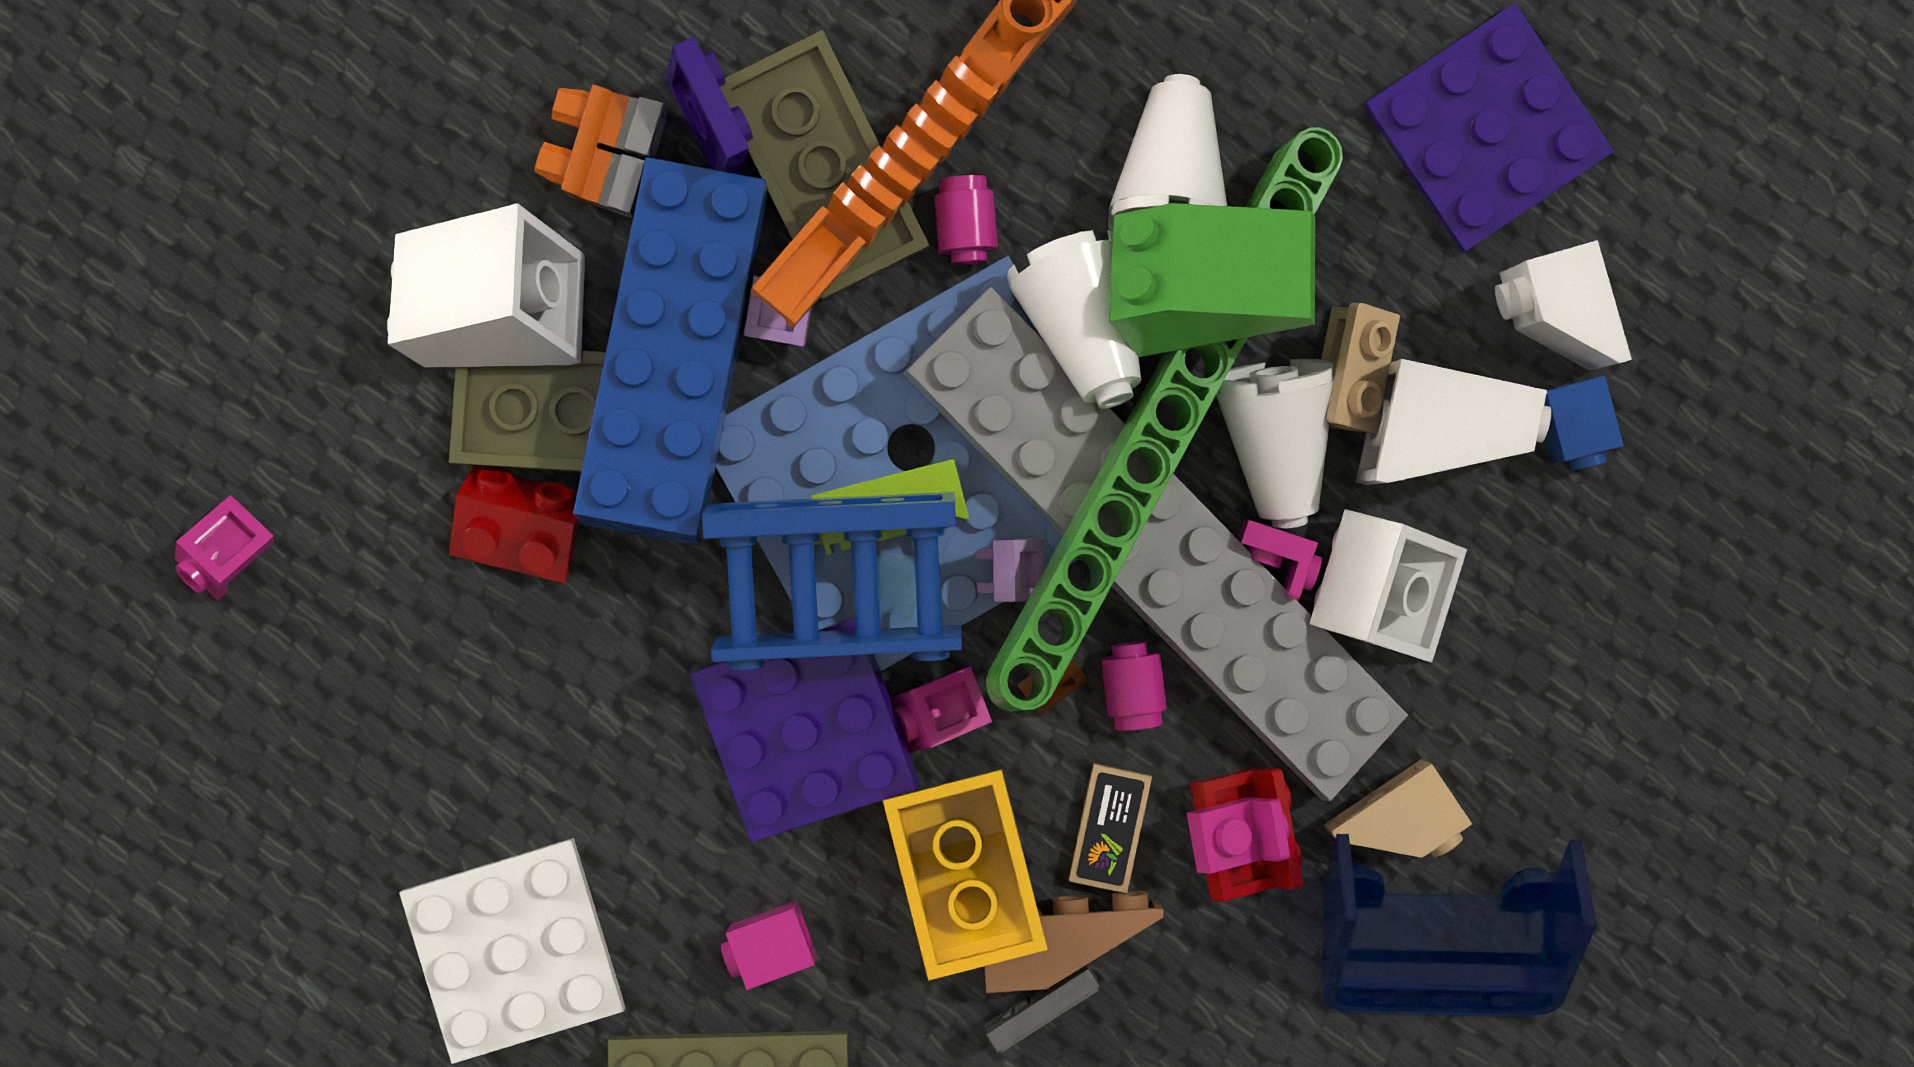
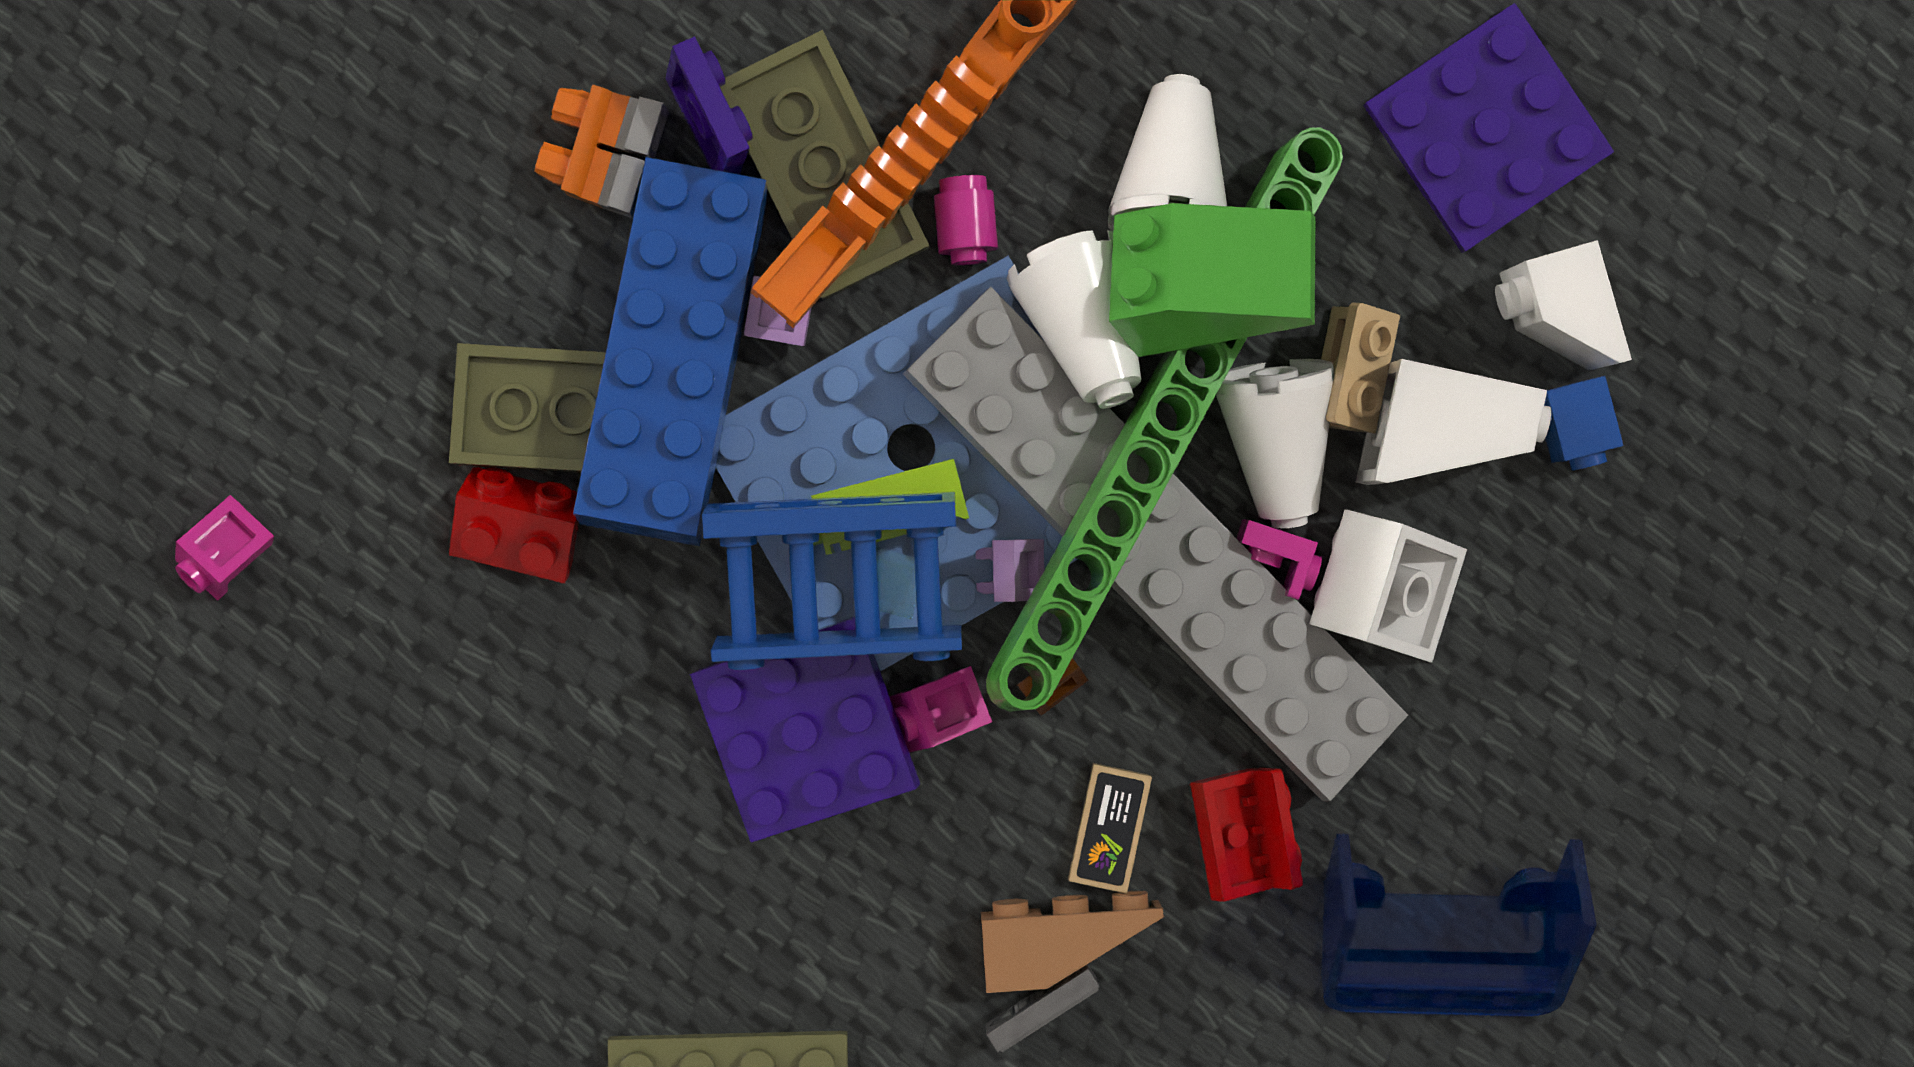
(487, 293): white slope -> none
(512, 950): white plate -> none
(769, 946): dark pink brick -> none
(965, 874): yellow slope -> none
(1134, 686): dark pink brick -> none
(1238, 834): dark pink bracket -> none
(1405, 815): tan slope -> none

